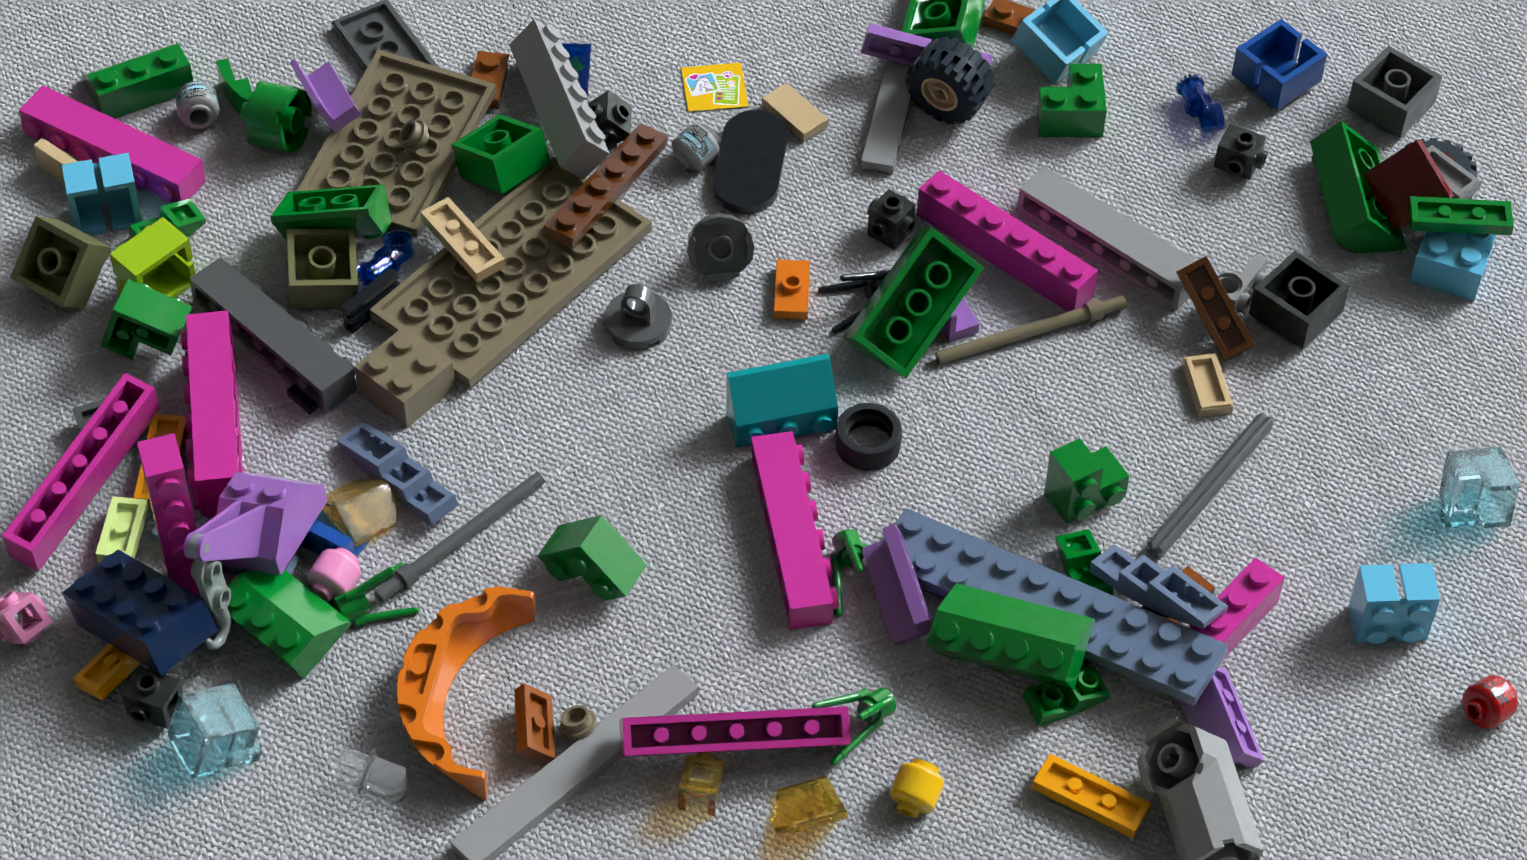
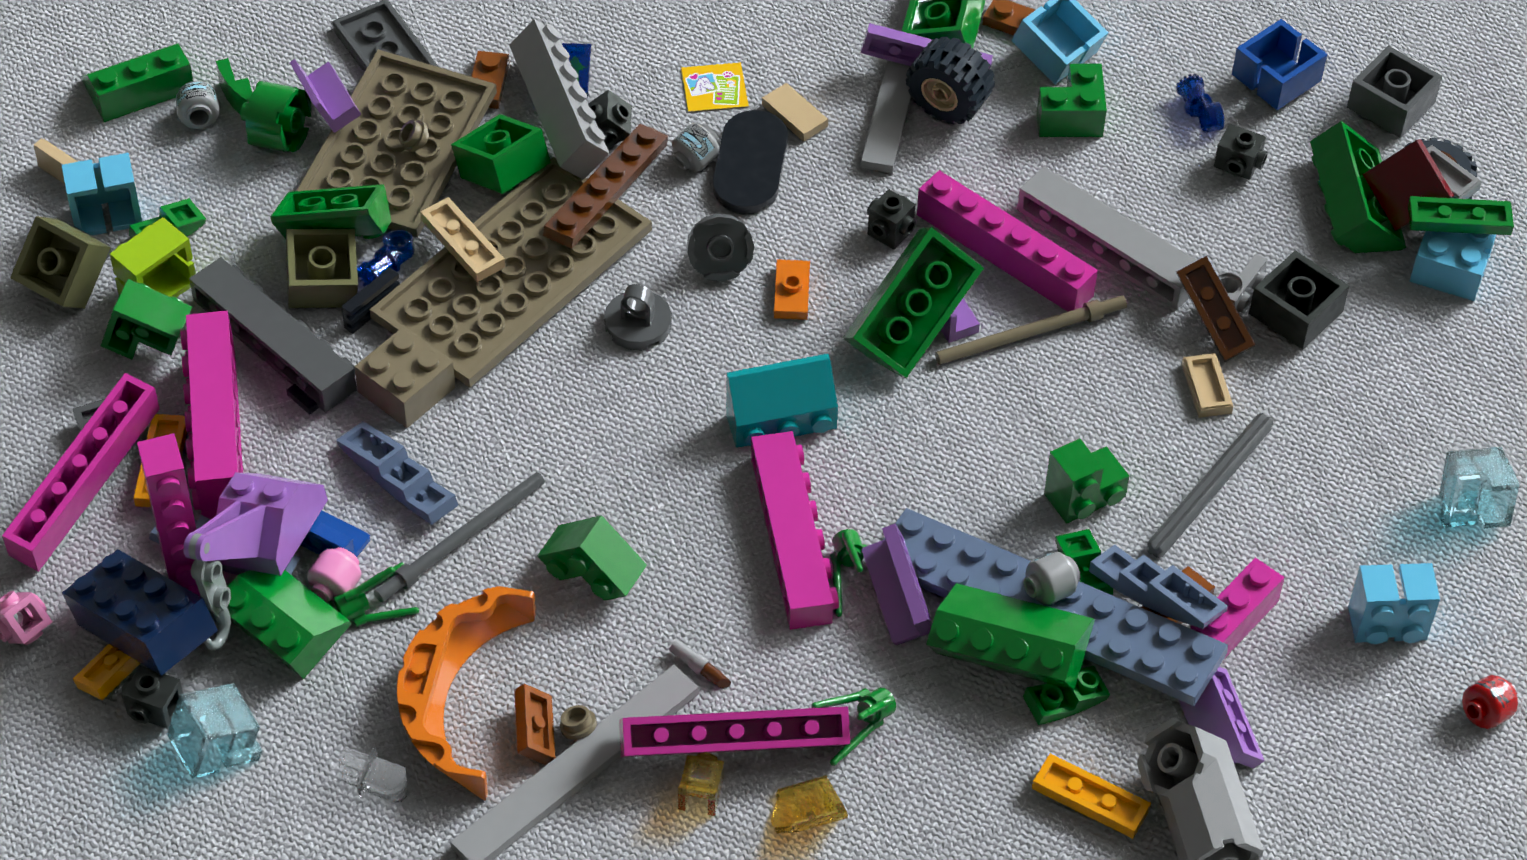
(93, 135): dark pink brick -> none
(122, 527): yellowish green plate -> none
(362, 509): clear yellow slope -> none
(699, 664): none -> piece
(868, 457): black tyre -> none
(869, 281): black plant -> none
(916, 788): yellow head -> none
(1051, 578): none -> light grey head

